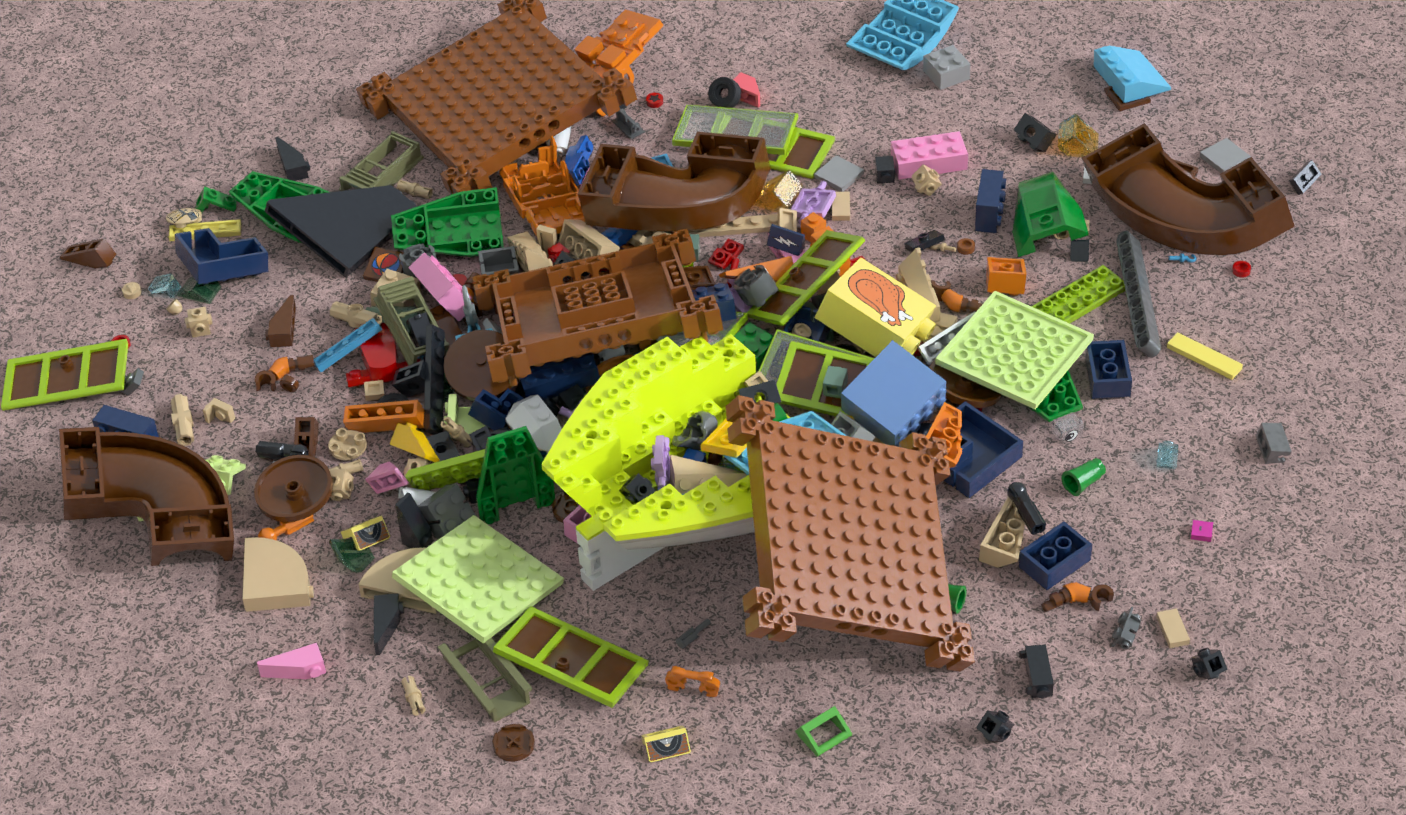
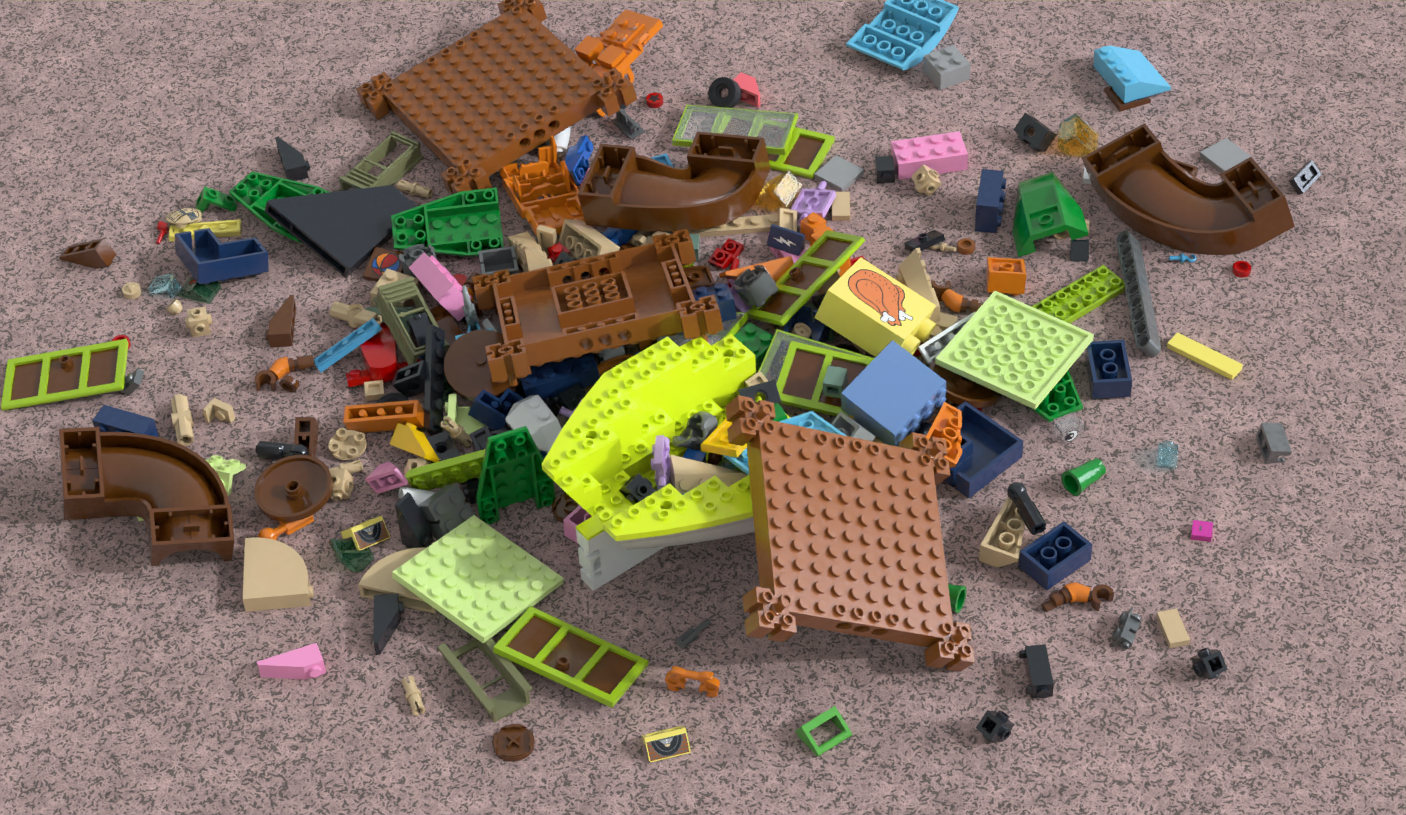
(164, 229): none -> red hand

